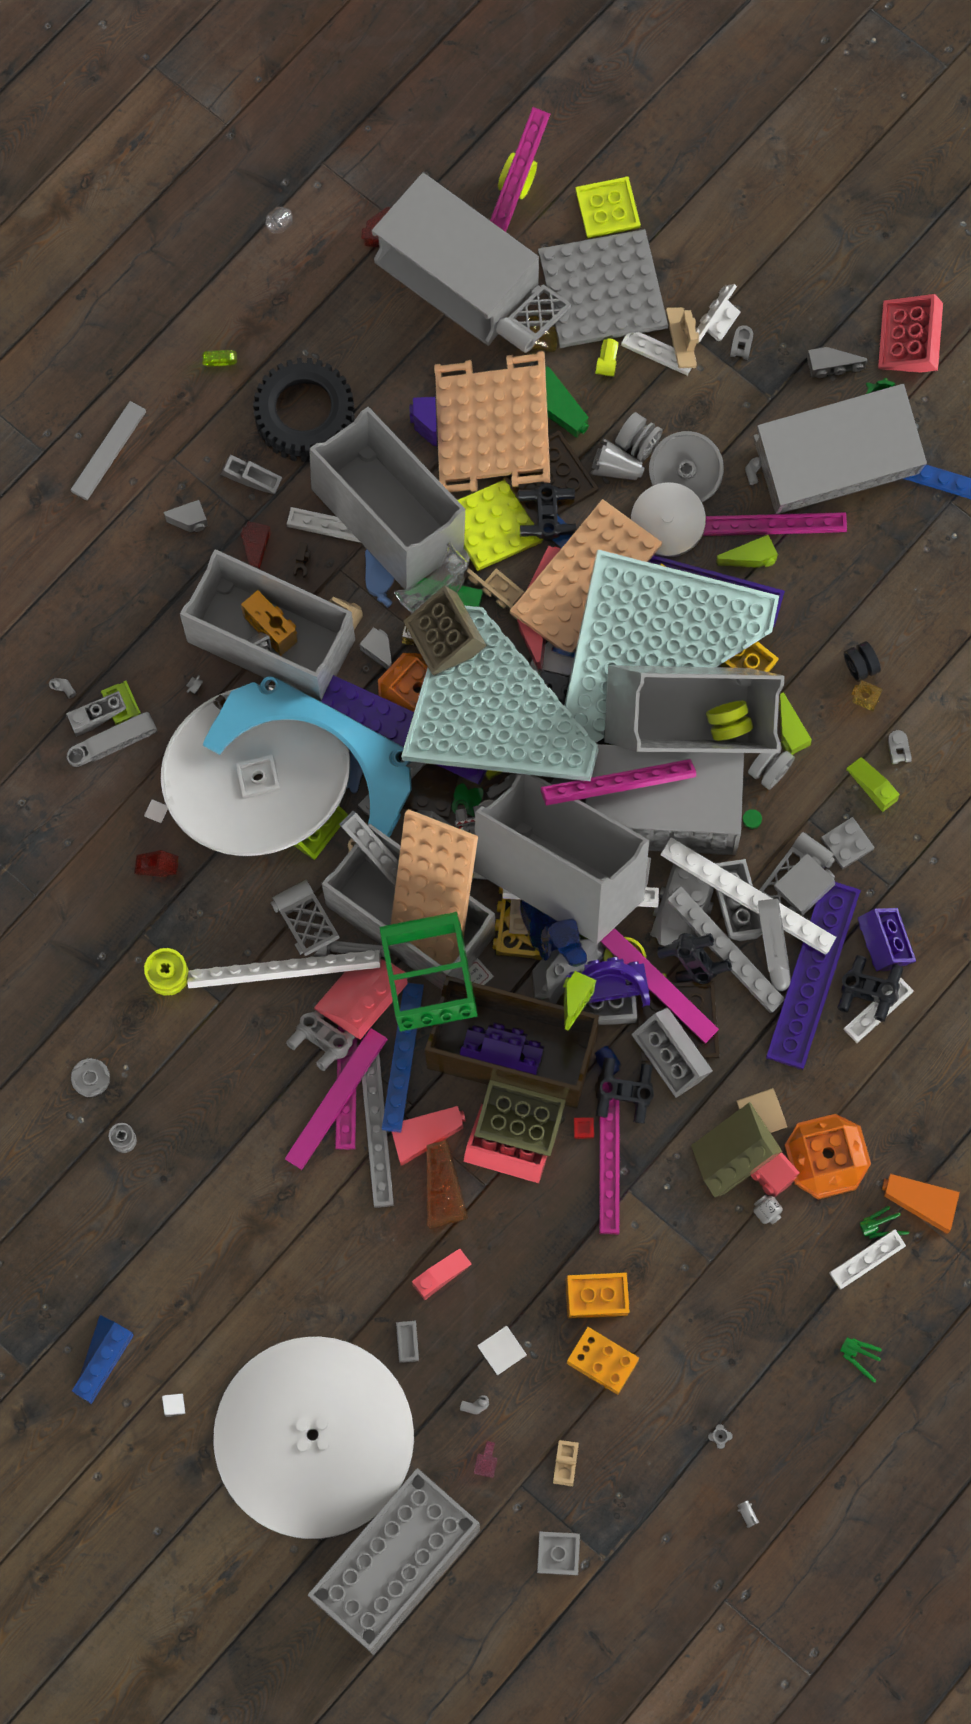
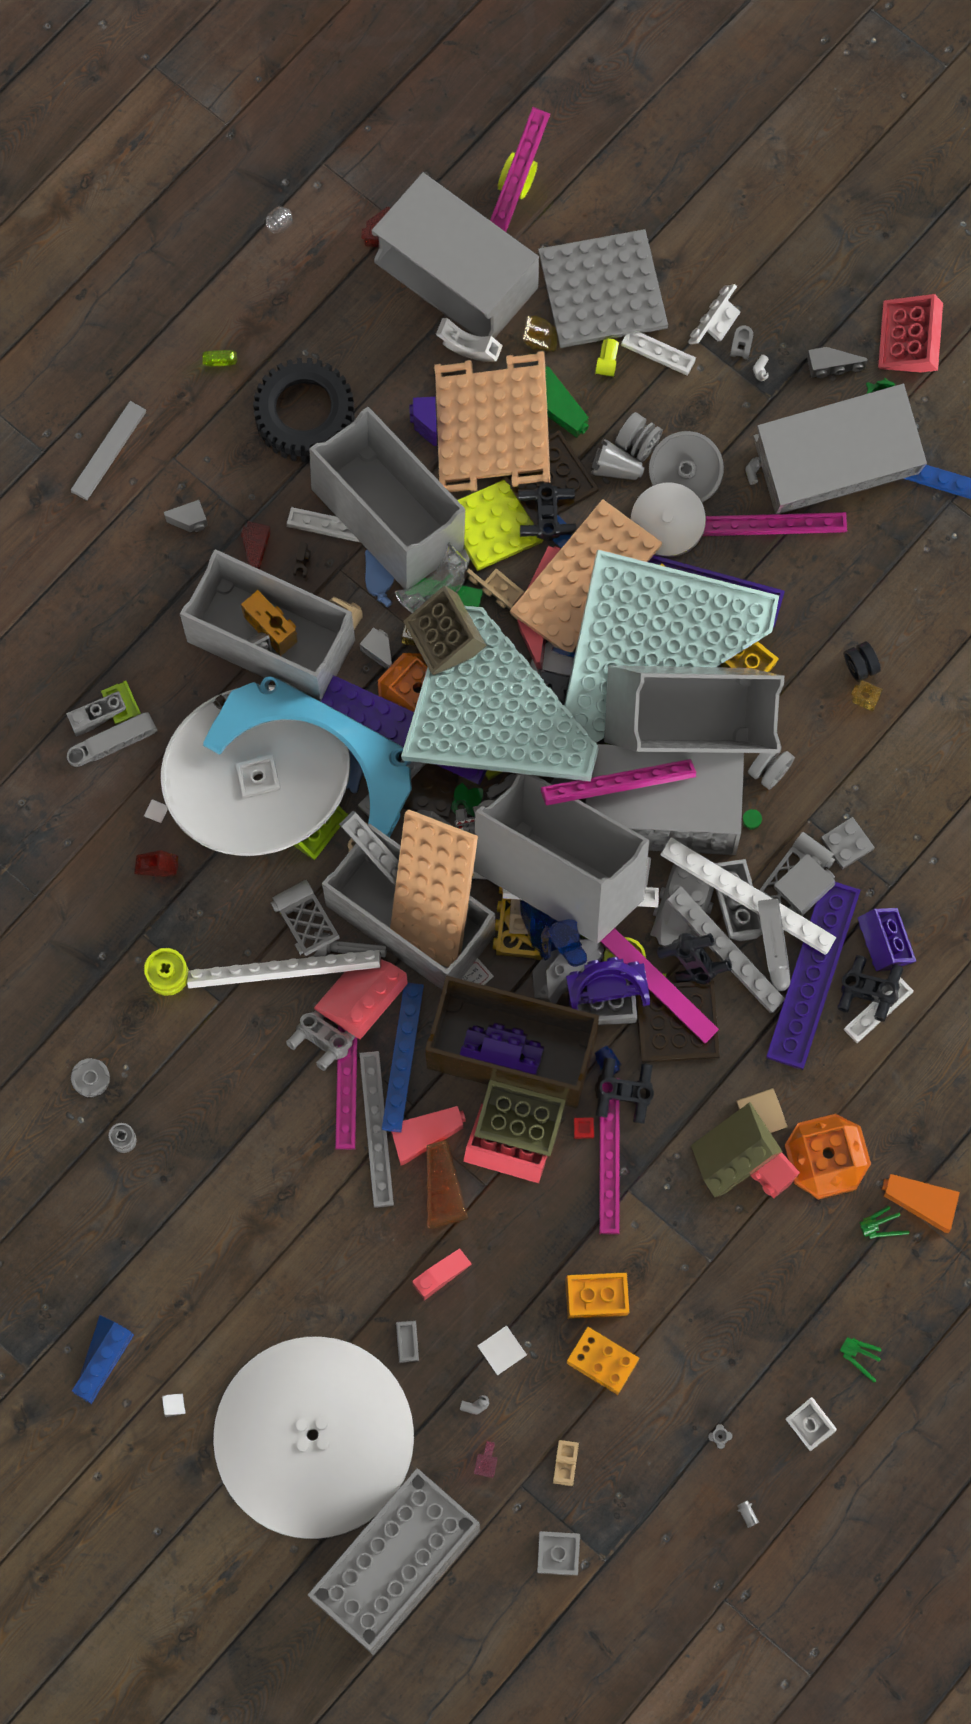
(62, 685): light grey arm -> none
(194, 684): light grey plate -> none
(250, 475): light grey slope -> none
(336, 1099): dark pink tile -> none
(418, 930): green window -> none
(468, 345): none -> white arch
(518, 333): light grey piece -> none
(577, 993): lime slope -> none
(607, 207): neon yellow plate -> none
(671, 1052): light grey slope -> none
(683, 336): tan bracket -> none
(729, 720): neon yellow wheel -> none
(753, 554): lime slope -> none
(758, 368): none -> white arm
(768, 1209): light grey head -> none
(793, 733): lime slope -> none
(811, 1424): none -> white slope
(867, 1259): white plate -> none
(874, 784): lime slope -> none
(899, 741): light grey plate -> none

